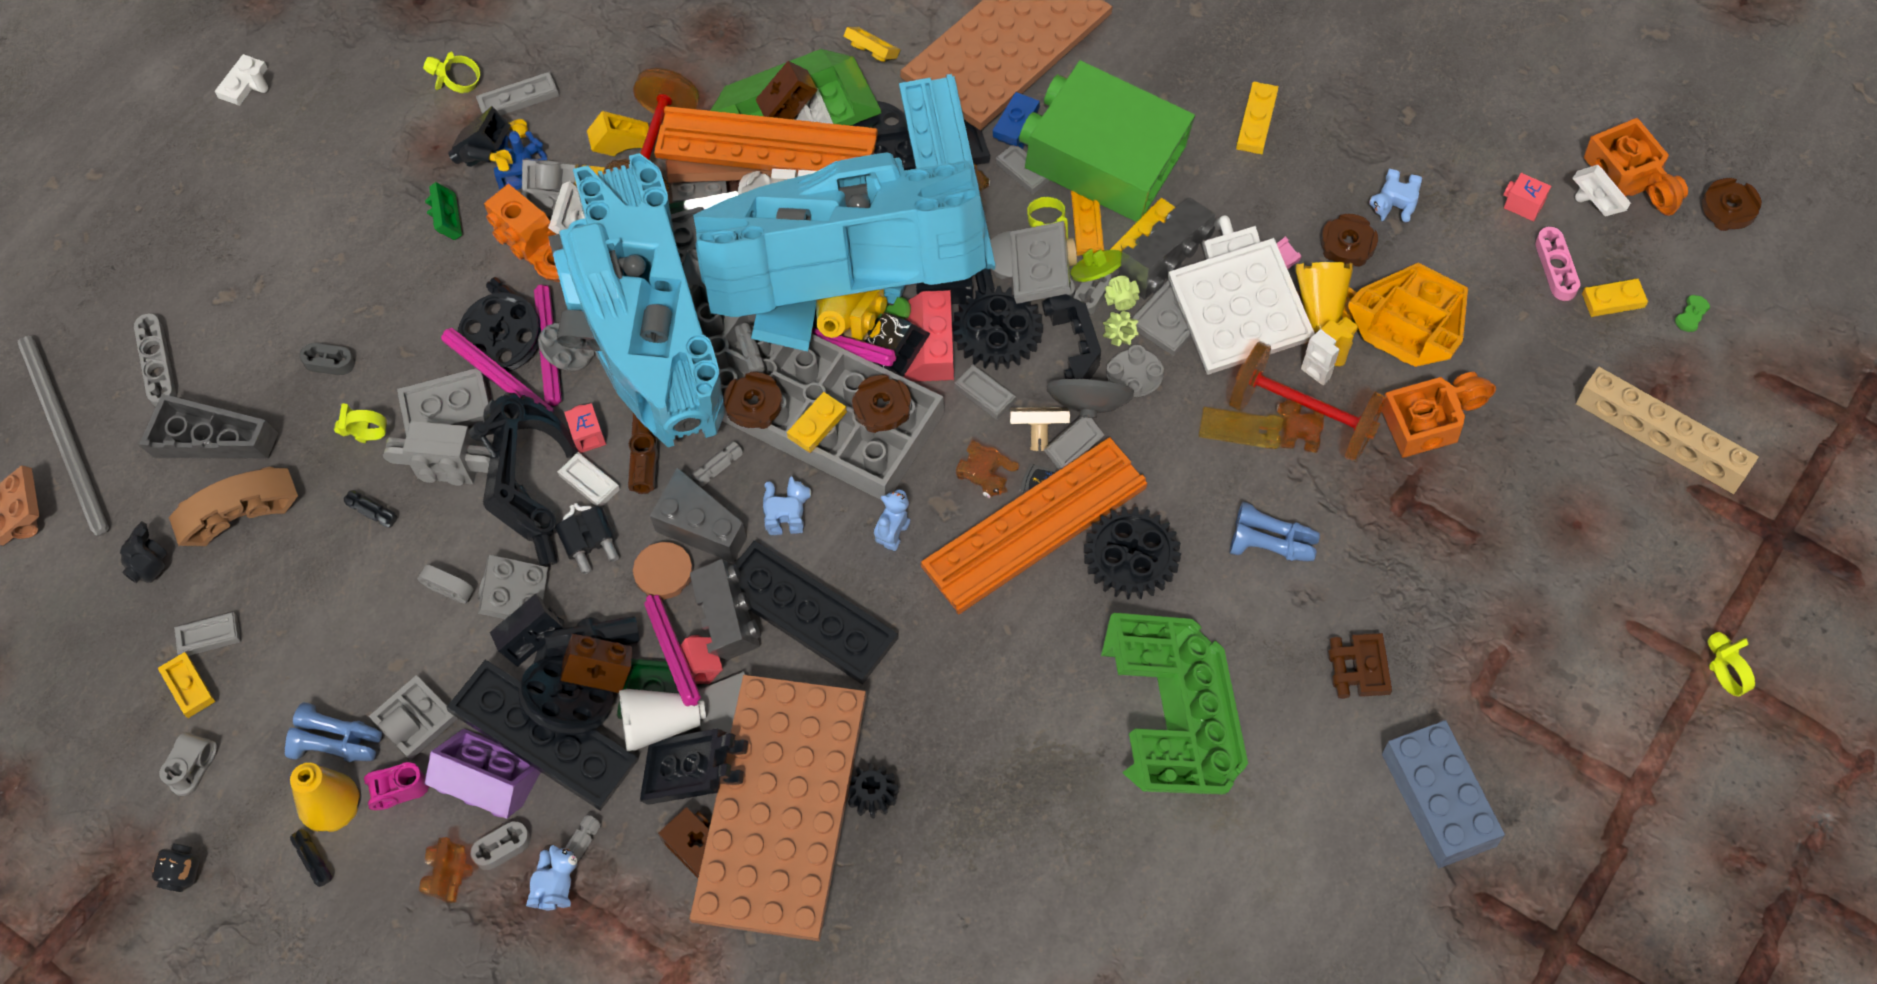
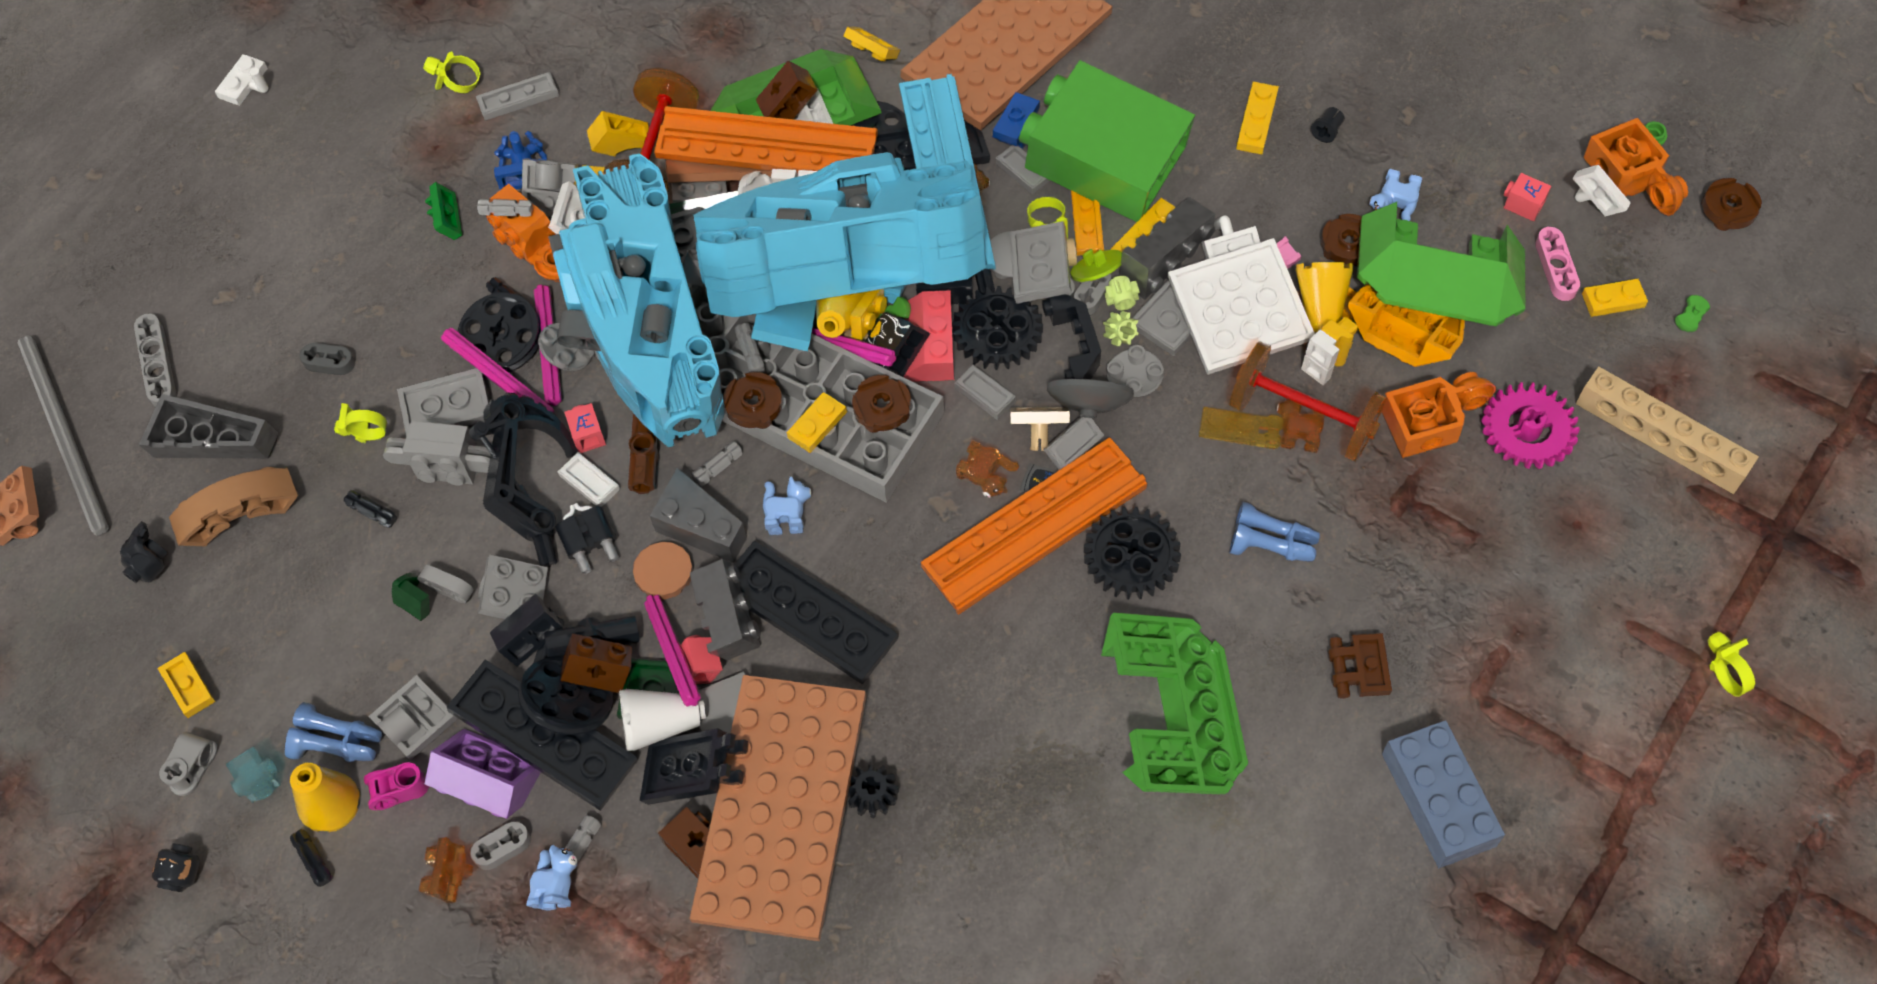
(207, 634): light grey tile -> none
(253, 775): none -> clear light blue brick
(410, 597): none -> dark green tile
(483, 138): black torso -> none
(505, 207): none -> light grey axle
(892, 520): light blue animal -> none
(1326, 120): none -> black bush
(1470, 287): none -> bright green slope
(1537, 413): none -> dark pink gear
(1658, 131): none -> bright green plate

